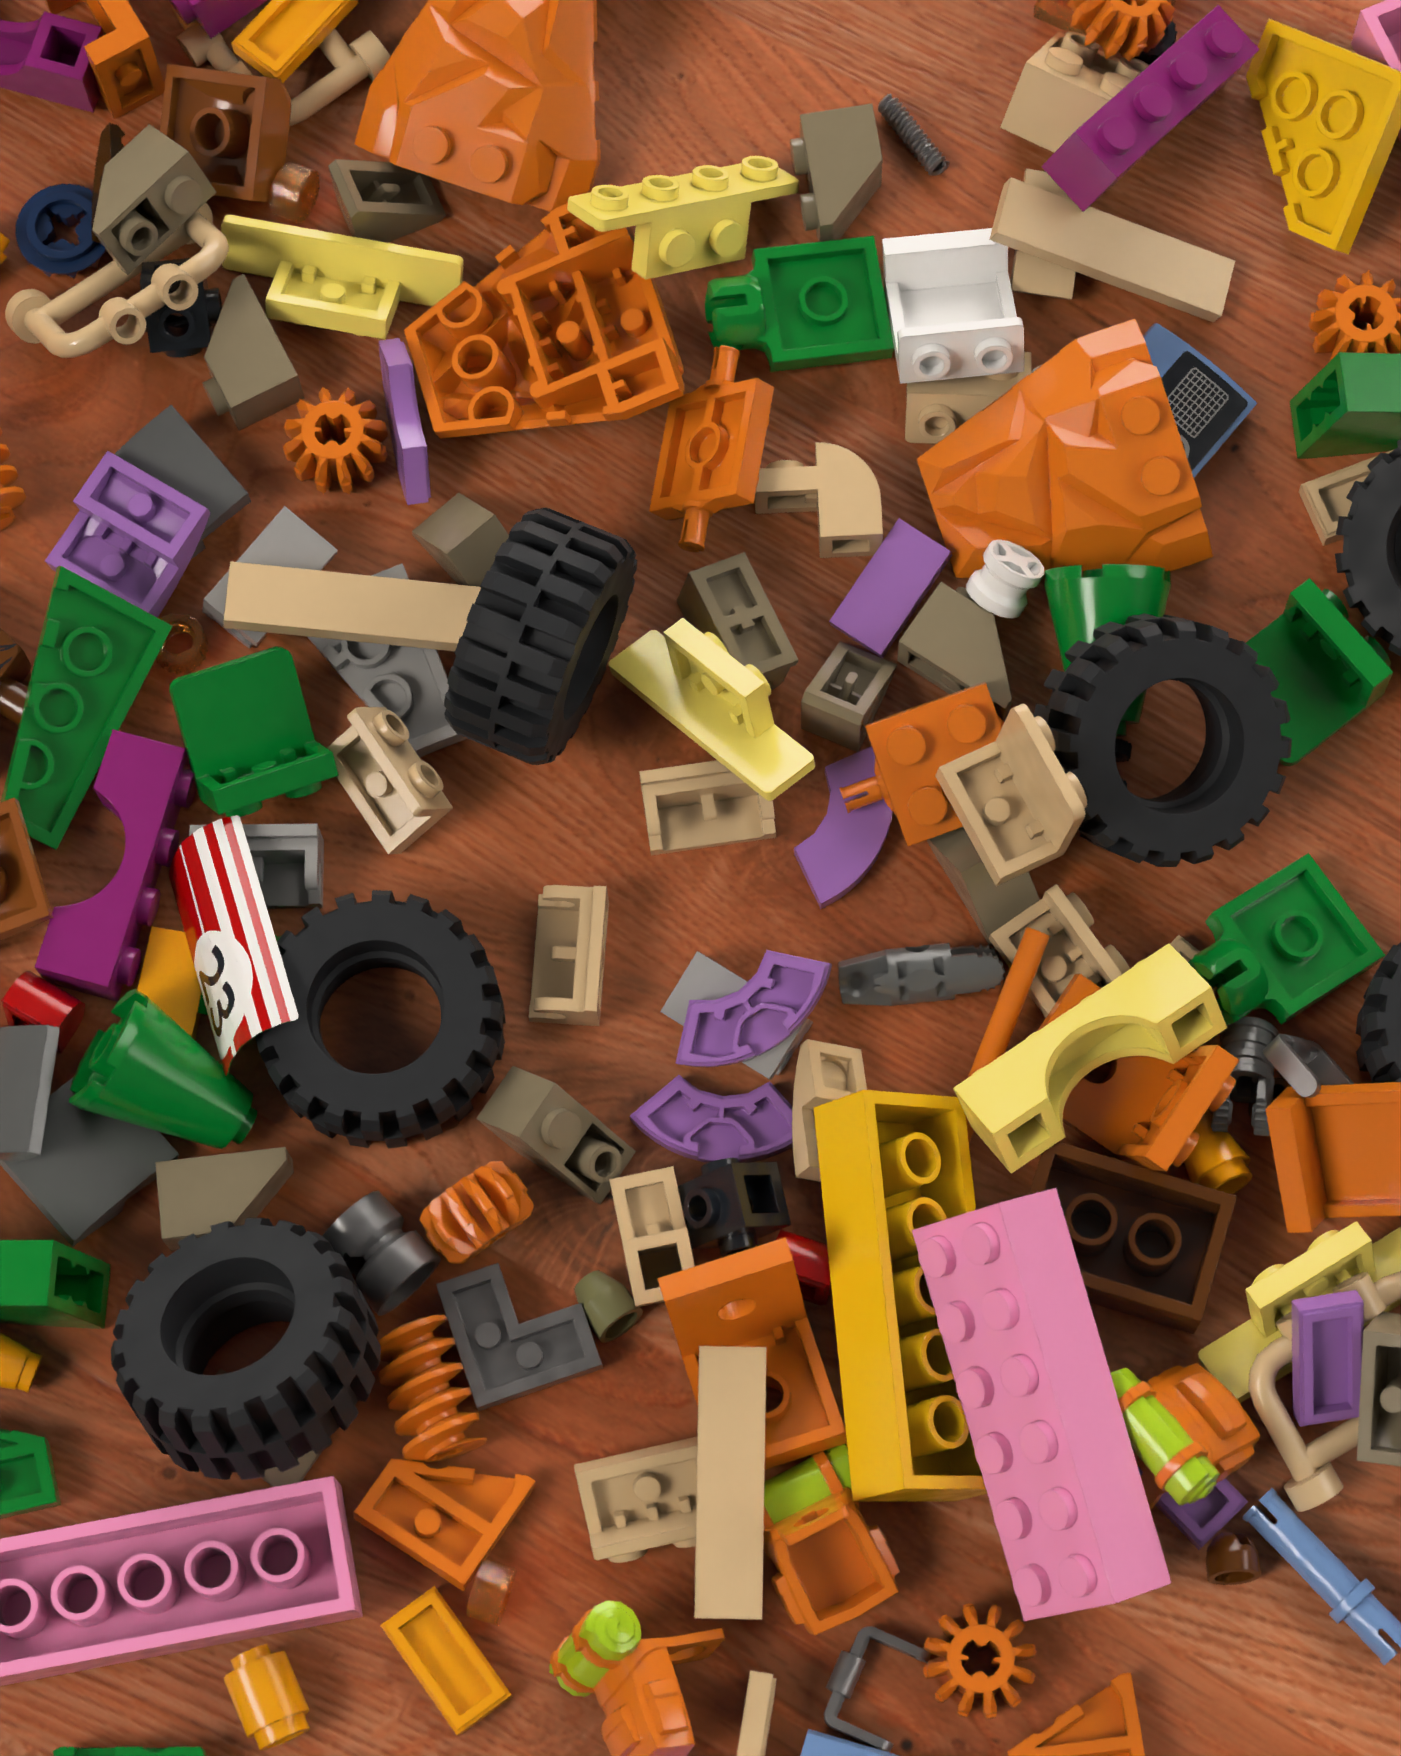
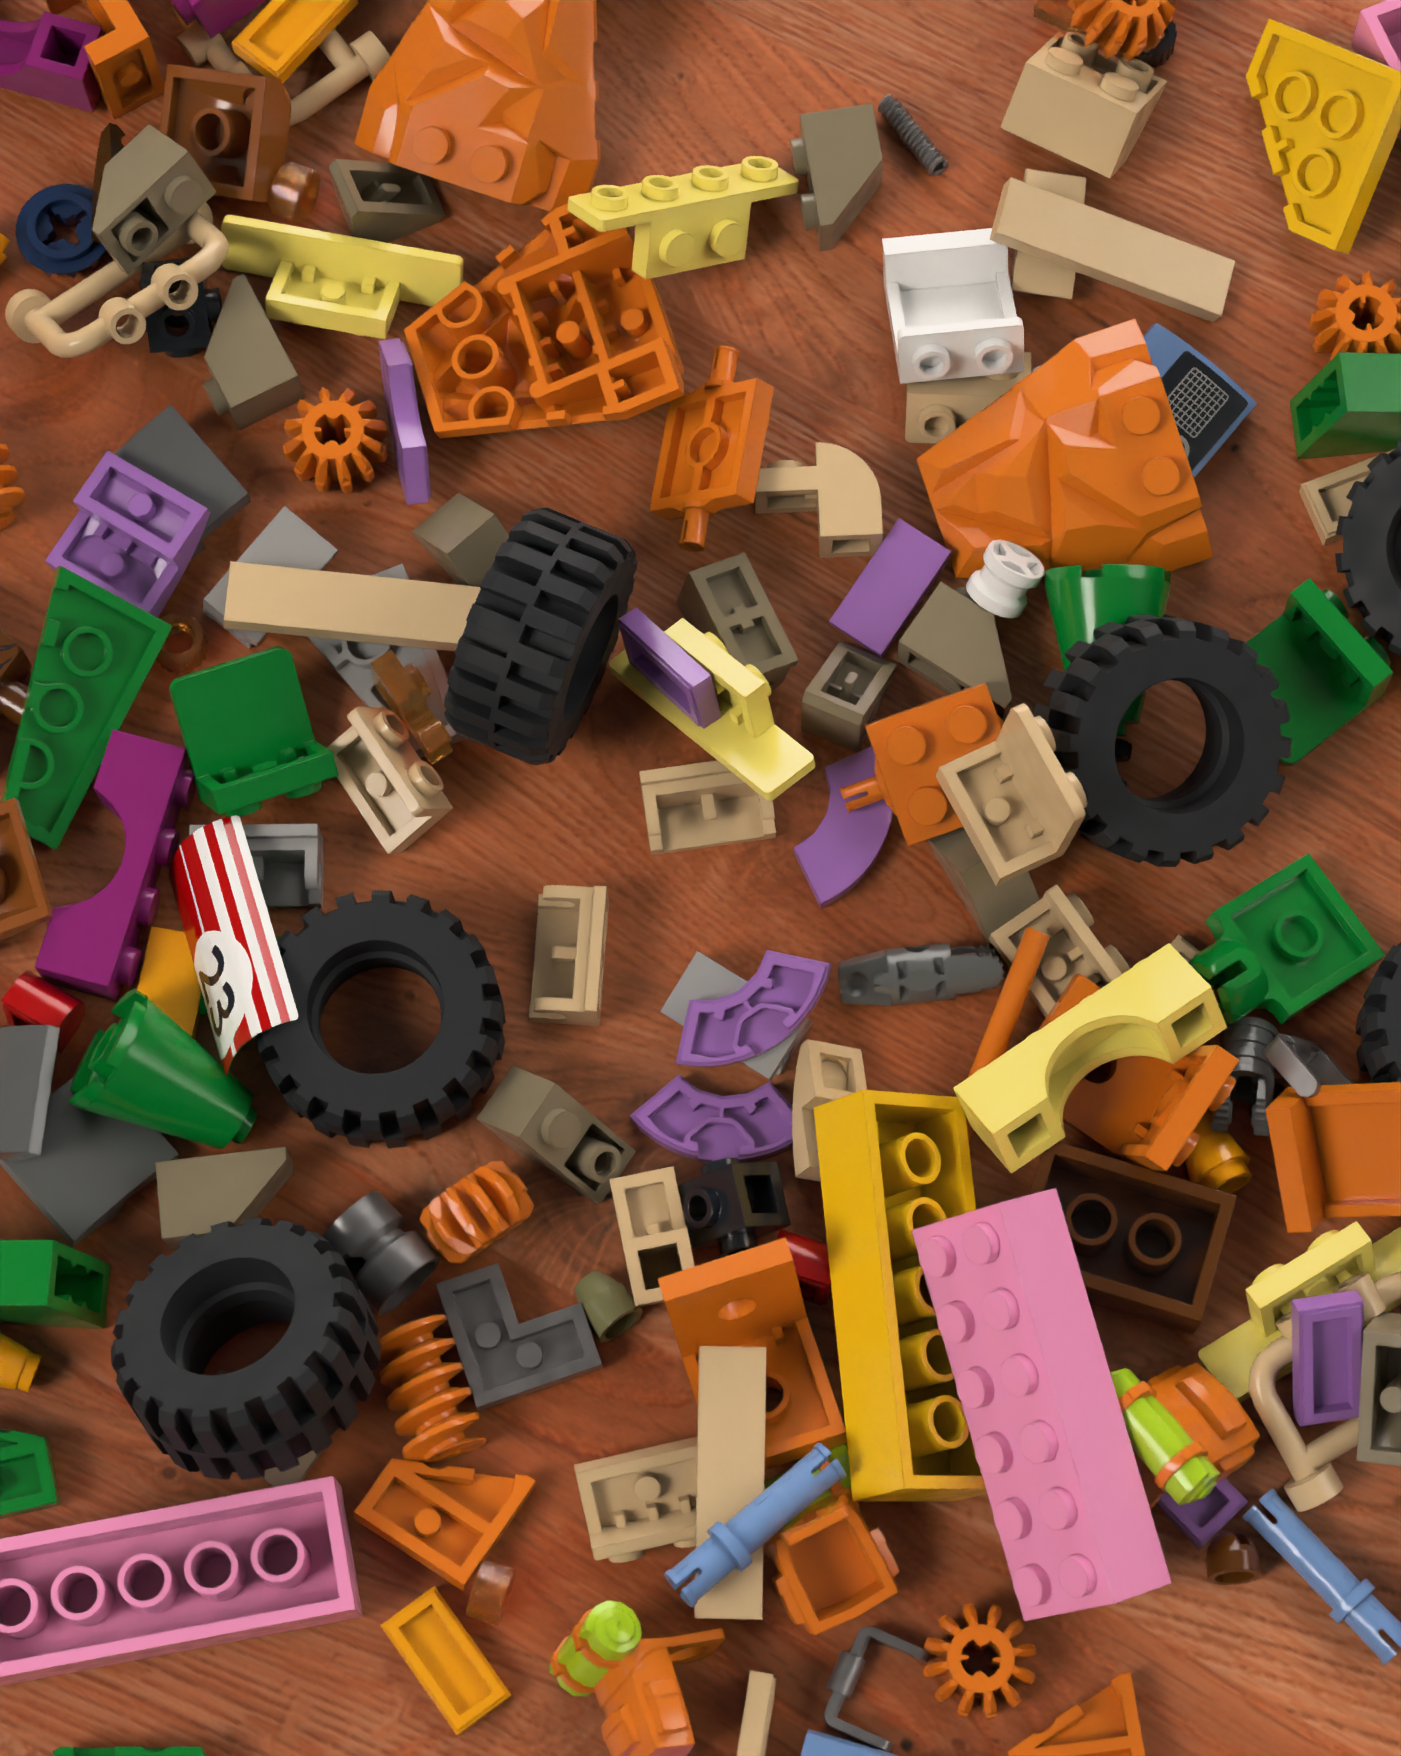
(267, 1697): light orange brick -> none
(406, 695): none -> clear orange plate
(669, 668): none -> medium lavender tile
(754, 1525): none -> medium blue pin
(805, 305): green plate -> none
(1149, 108): magenta arch -> none

